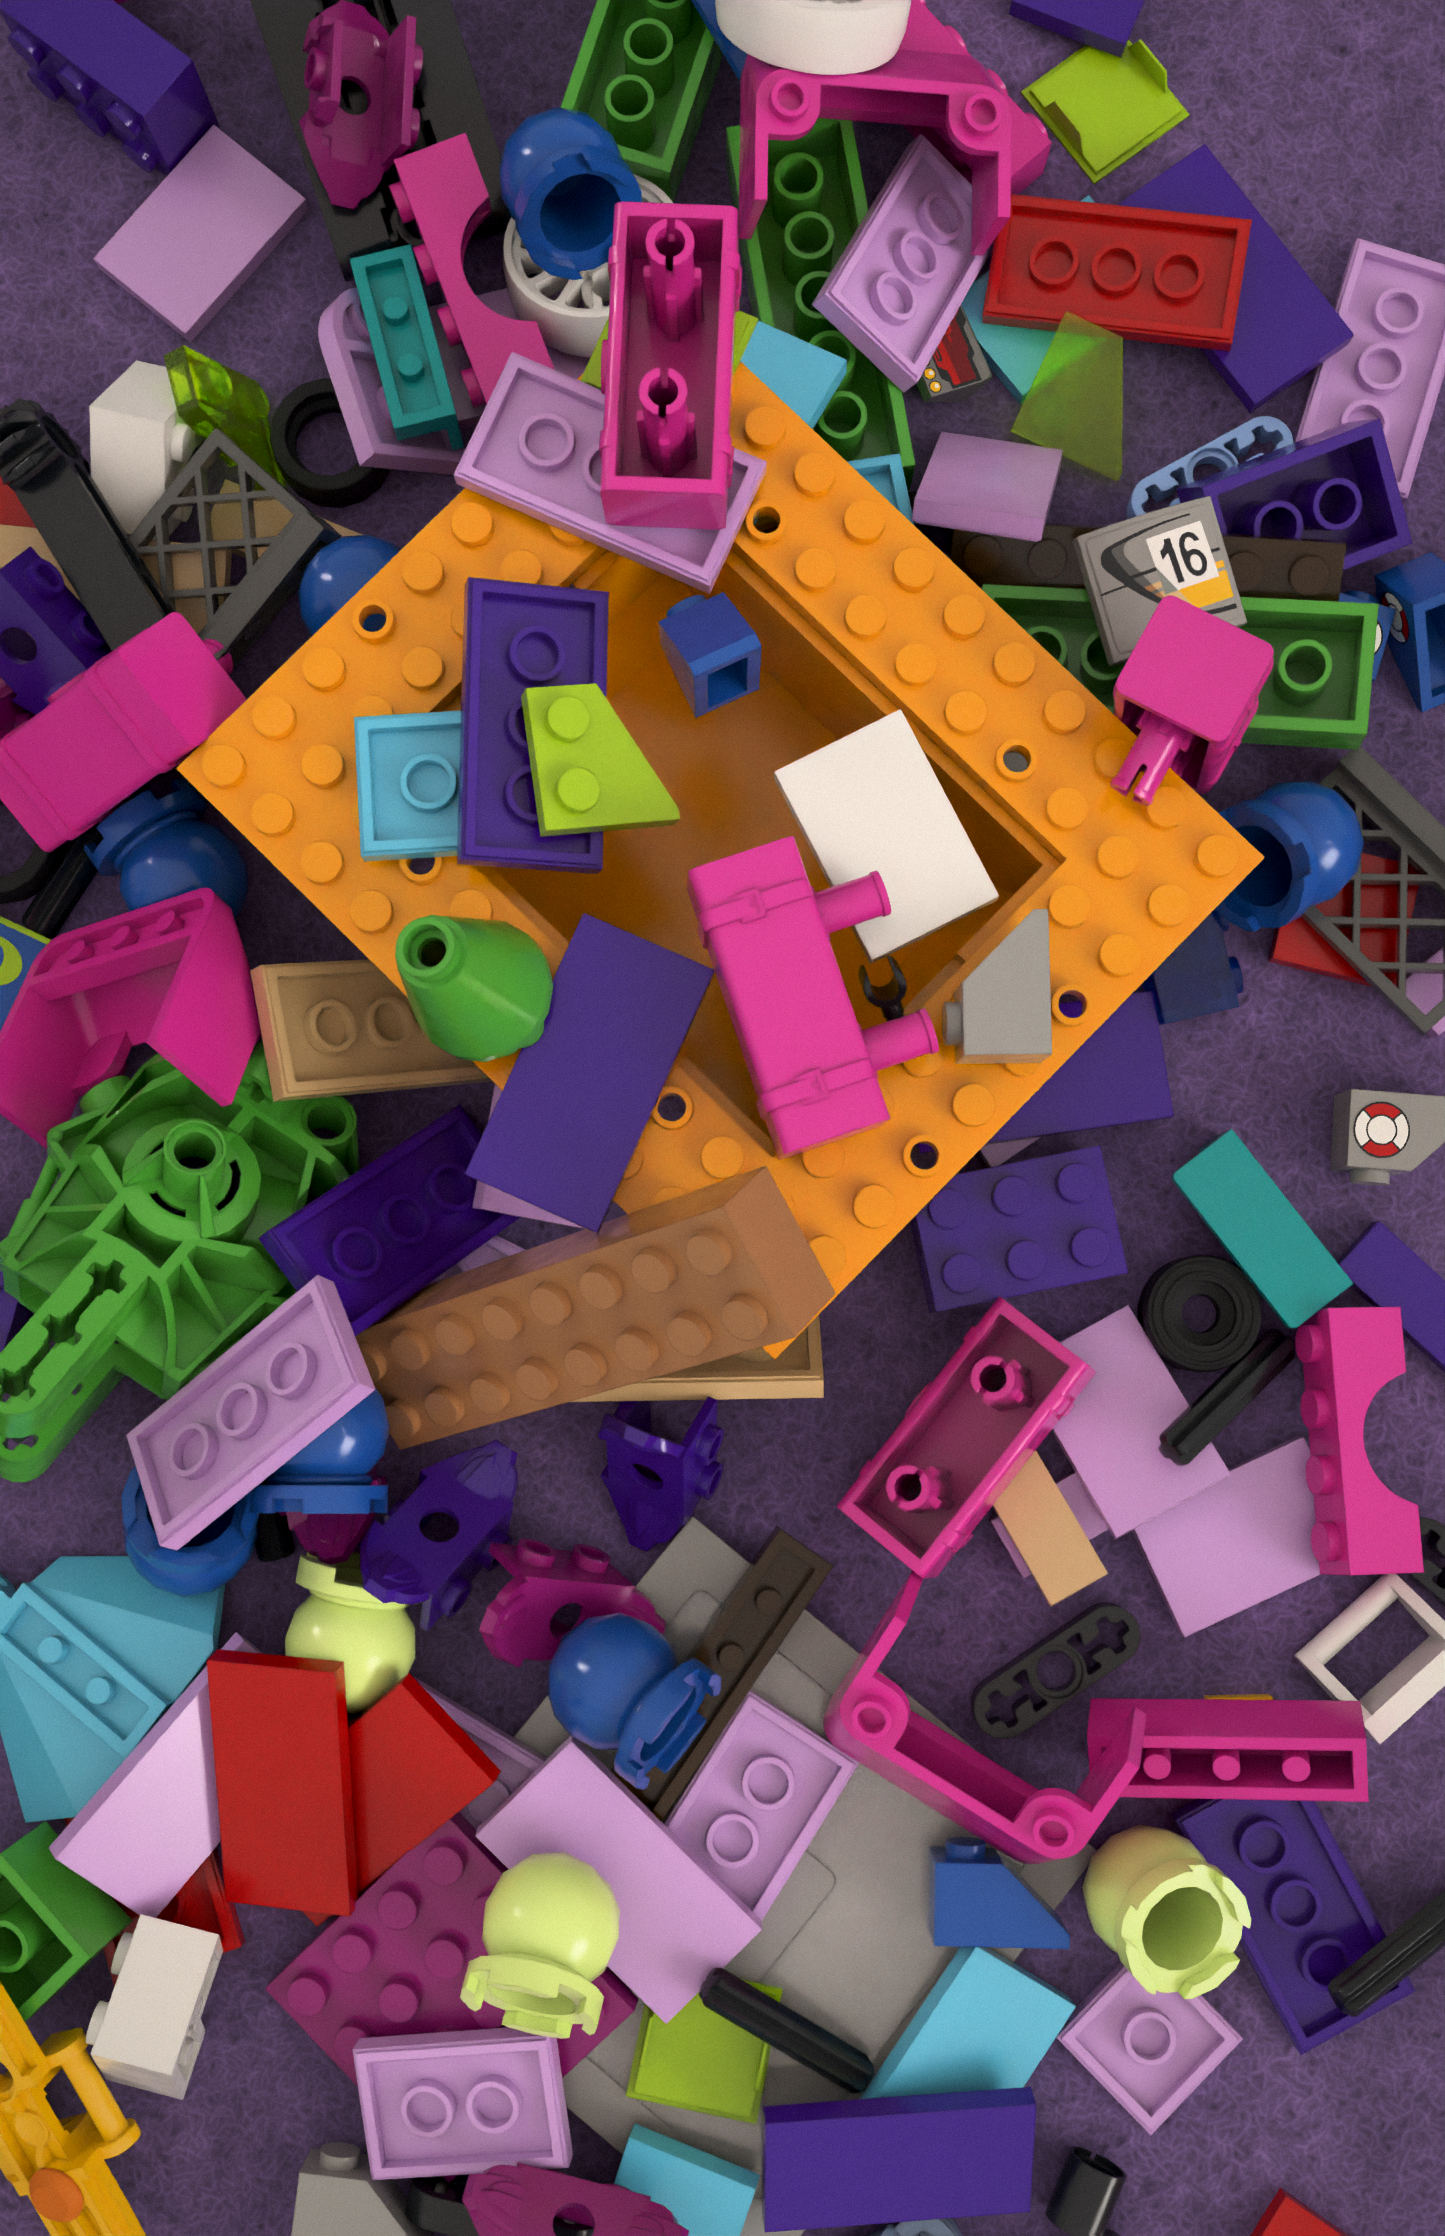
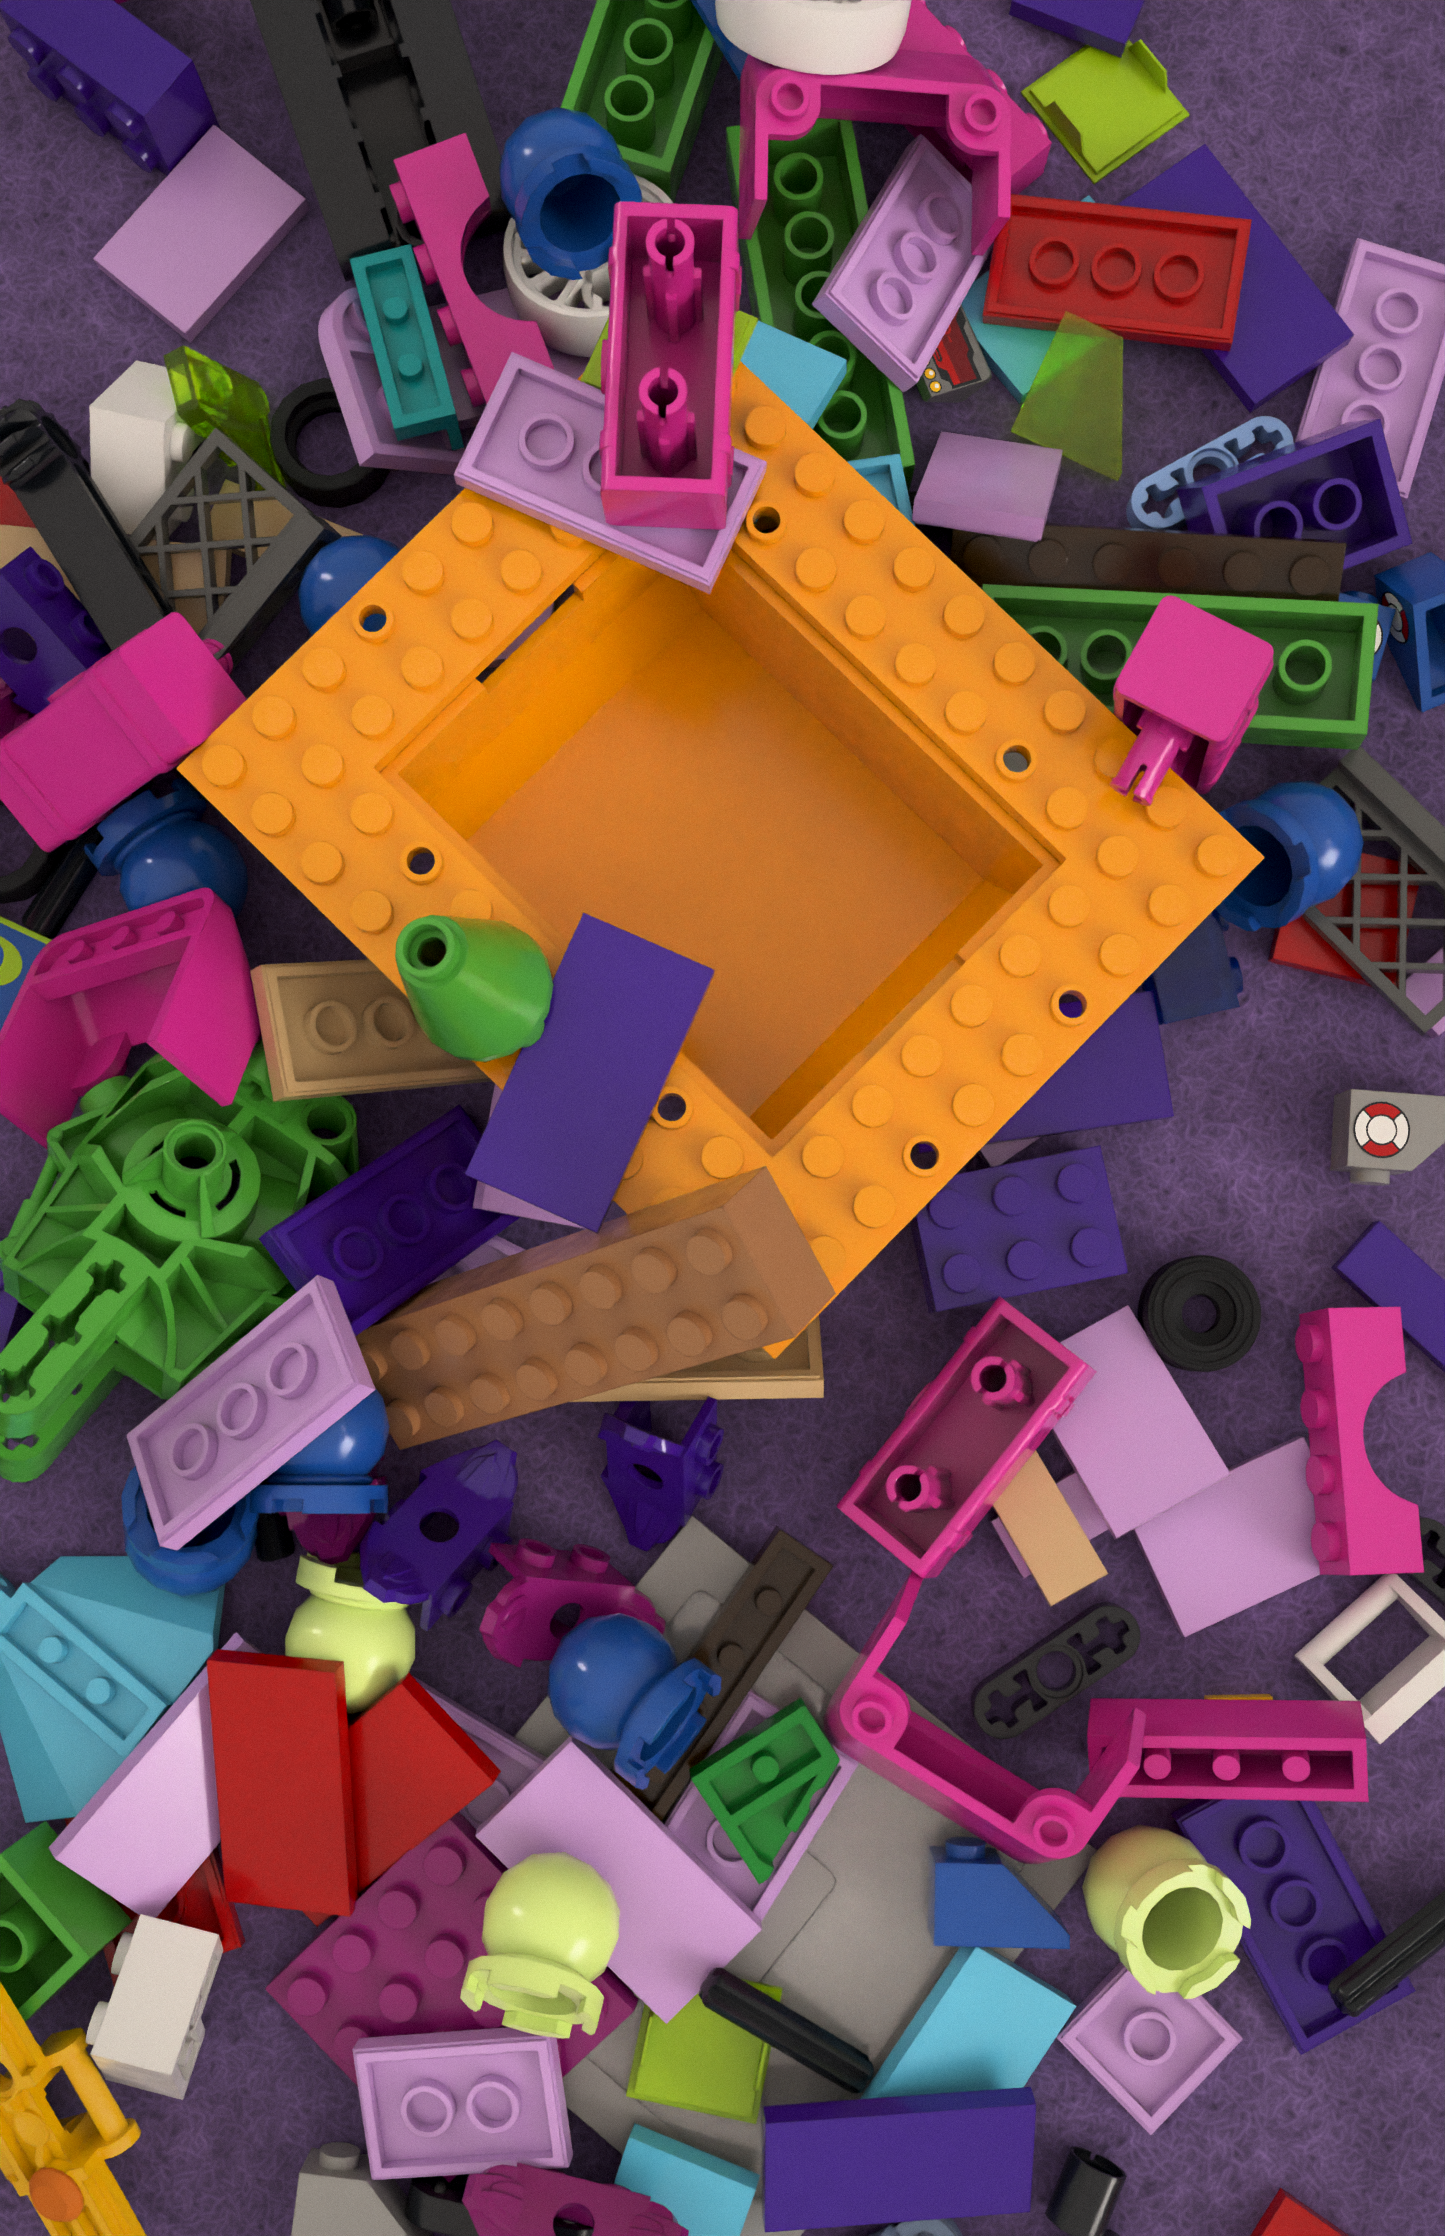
(349, 148): magenta piece -> none
(408, 784): medium azure tile -> none
(512, 642): dark purple tile -> none
(588, 765): lime wing -> none
(711, 651): blue slope -> none
(766, 1782): none -> green wing
(789, 998): dark pink piece -> none
(881, 808): white tile -> none
(887, 996): black hand -> none
(1006, 1002): light grey slope -> none
(1152, 557): slope -> none
(1226, 1397): black axle -> none
(1260, 1229): teal panel -> none

